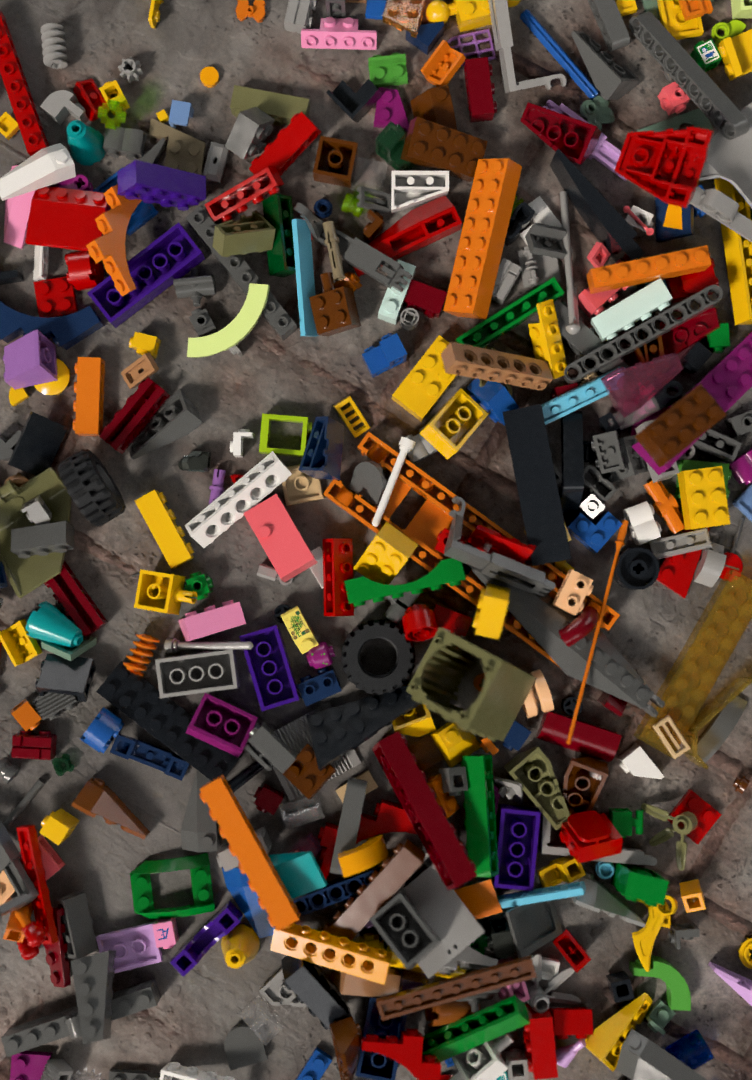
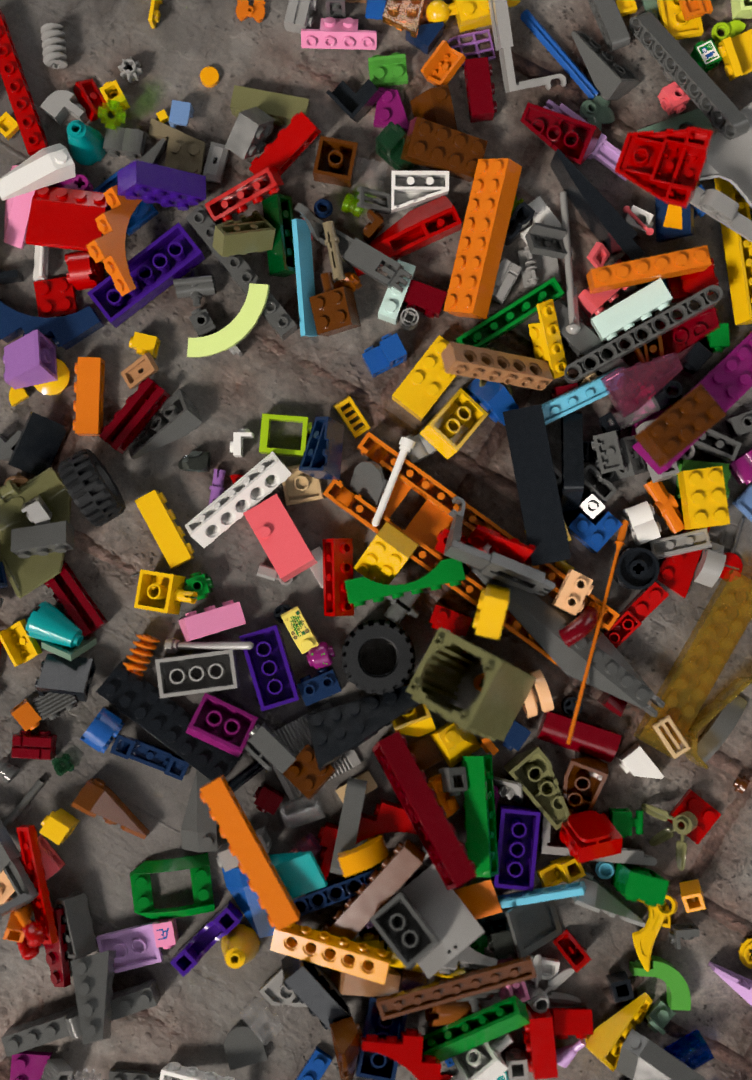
(419, 623): red piece -> none
(635, 613): none -> red slope

